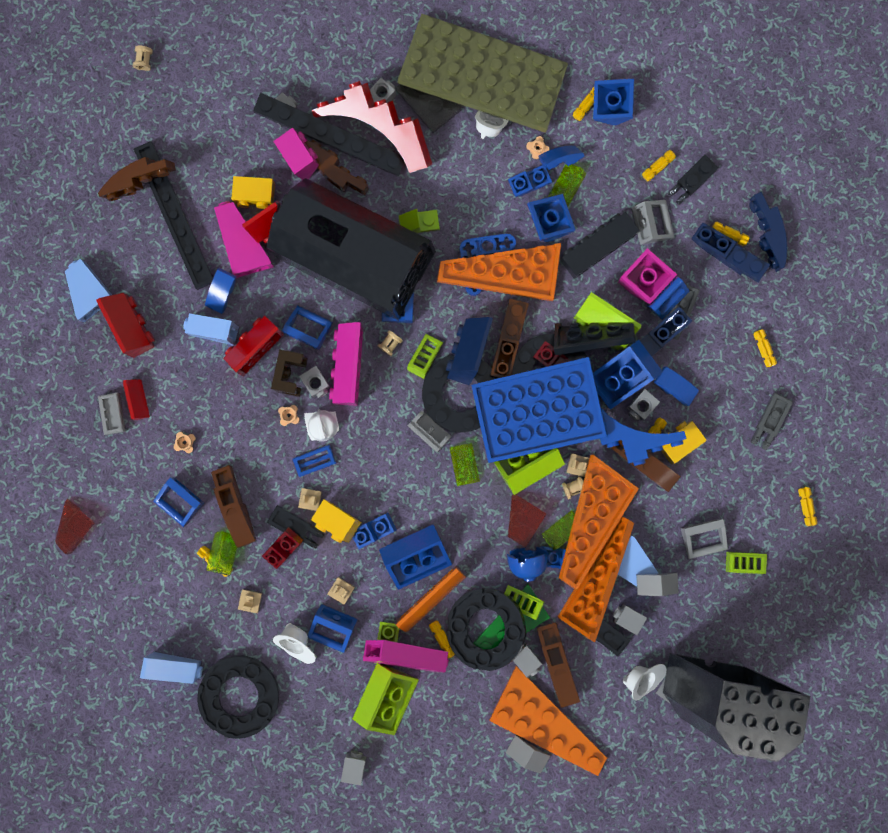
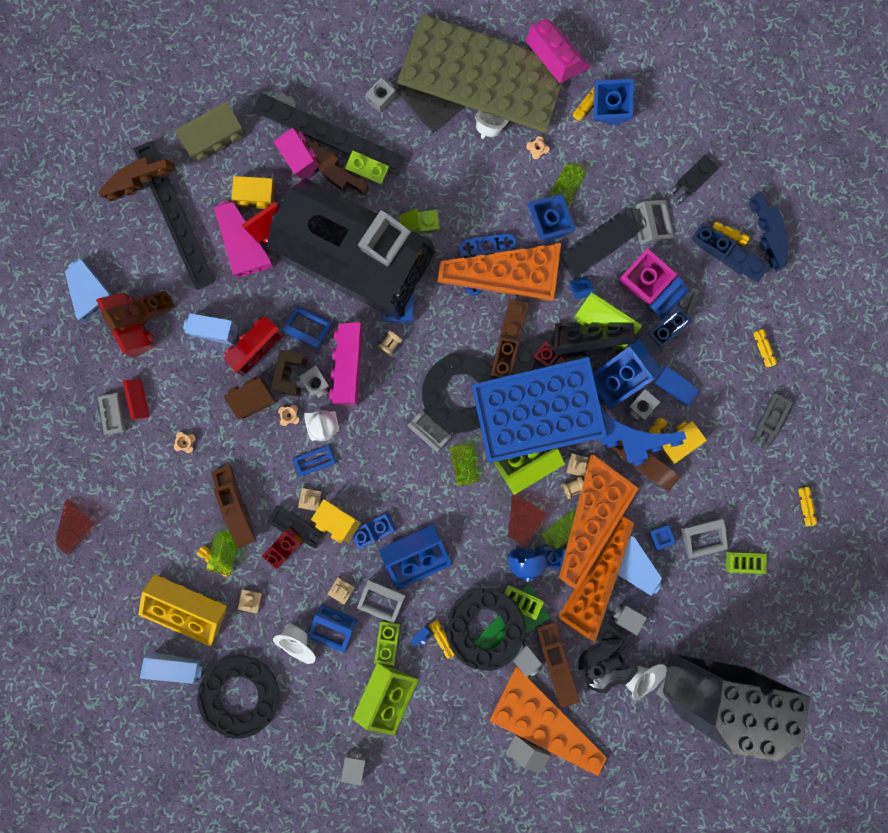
(138, 312): none -> reddish brown slope
(142, 51): tan bush -> none
(181, 610): none -> yellow slope
(183, 492): blue tile -> none
(210, 132): none -> olive slope
(220, 289): blue slope -> none
(249, 398): none -> reddish brown slope
(367, 167): none -> lime hinge
(375, 232): none -> light grey tile
(383, 590): none -> light grey tile
(403, 133): arch -> none
(405, 655): dark pink slope -> none
(417, 370): lime slope -> none
(421, 637): none -> blue plate
(430, 599): orange slope -> none
(468, 349): dark blue slope -> none
(530, 181): blue slope -> none
(556, 50): none -> dark pink slope
(565, 154): blue slope -> none
(581, 288): none -> blue plate
(604, 668): none -> black piece
(657, 584): light grey slope -> none
(658, 165): yellow axle -> none
(662, 537): none -> blue plate

